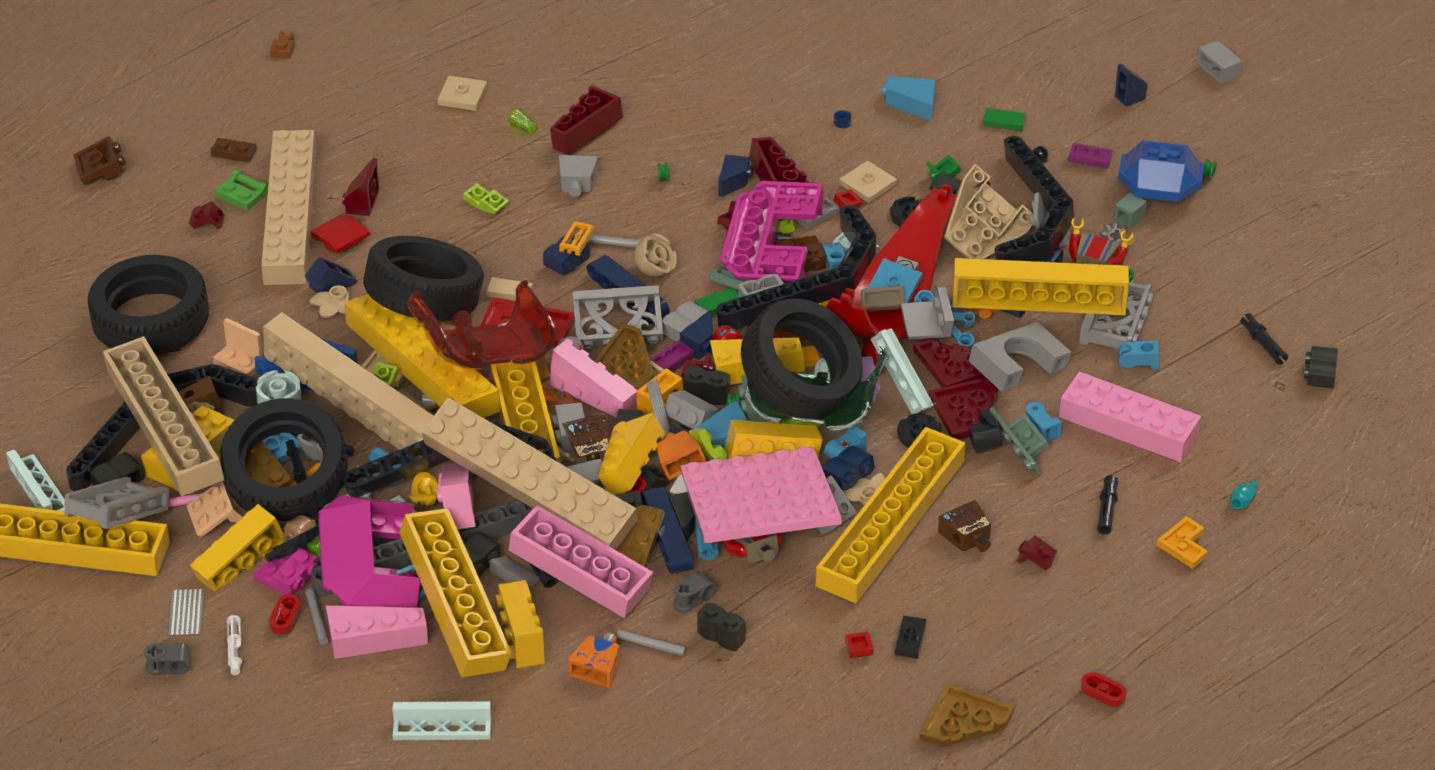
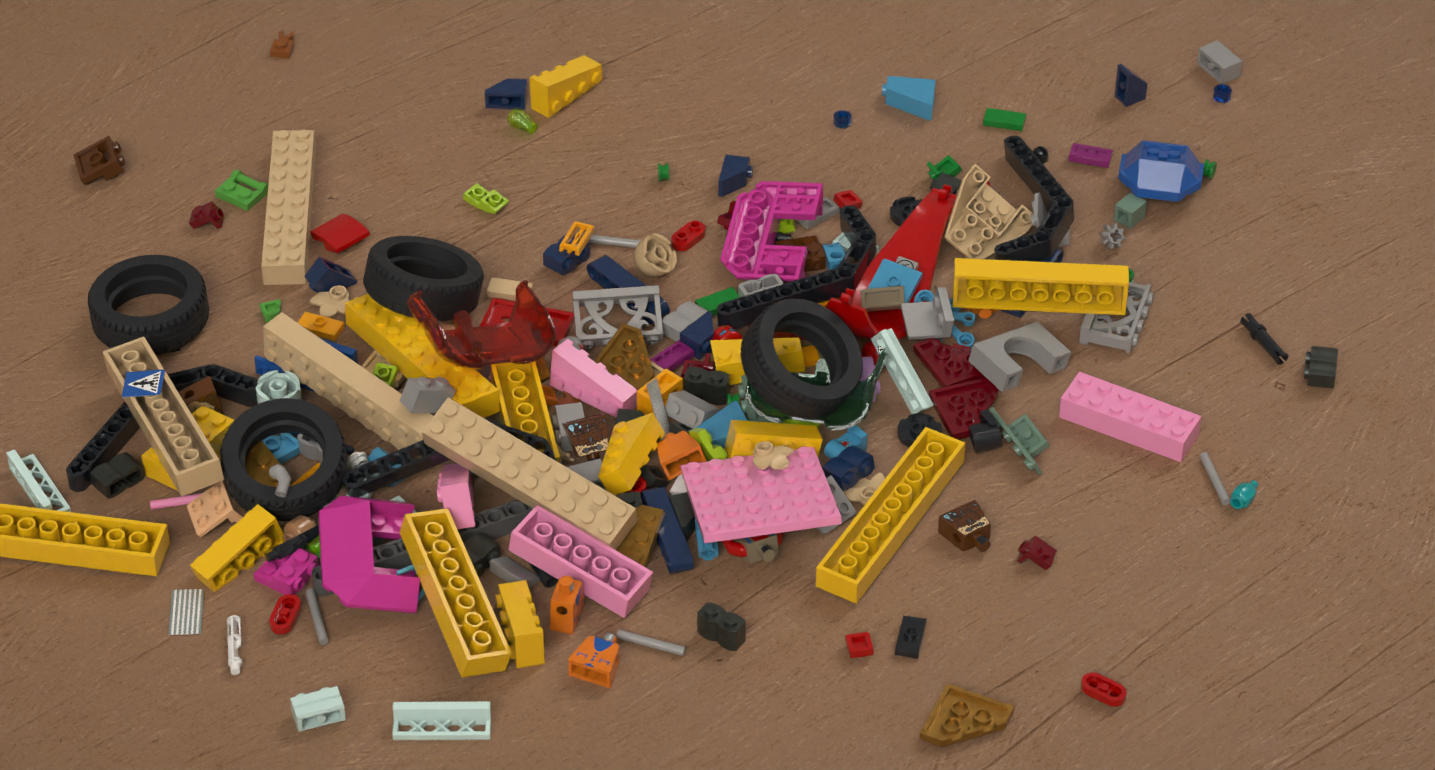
(116, 502): light grey fence -> none
(143, 383): none -> blue sticker
(169, 660): dark grey piece -> none
(233, 150): reddish brown plate -> none
(240, 348): light nougat bracket -> none
(270, 309): none -> bright green tile
(283, 478): none -> light grey arm
(294, 453): black piece -> none
(317, 708): none -> light aqua brick
(321, 325): none -> light orange plate
(357, 458): none -> white plate
(363, 191): dark red slope -> none
(374, 629): bright pink wedge -> none
(424, 489): yellow hat -> none
(426, 394): none -> light grey brick
(462, 93): tan plate -> none
(507, 94): none -> dark blue slope
(563, 85): none -> yellow wedge
(568, 595): none -> orange torso
(577, 173): light grey torso -> none
(586, 120): dark red wedge -> none
(688, 236): none -> red plate
(693, 591): dark grey piece -> none
(726, 277): sand green tile -> none
(767, 455): none -> tan plate
(771, 162): dark red wedge -> none
(868, 181): tan plate -> none
(1047, 426): dark azure leg -> none
(1095, 249): torso -> none
(1108, 499): black pin -> none
(1139, 354): dark azure leg -> none
(1180, 542): light orange plate -> none
(1221, 492): none -> light grey bar
(1222, 93): none -> clear blue bush

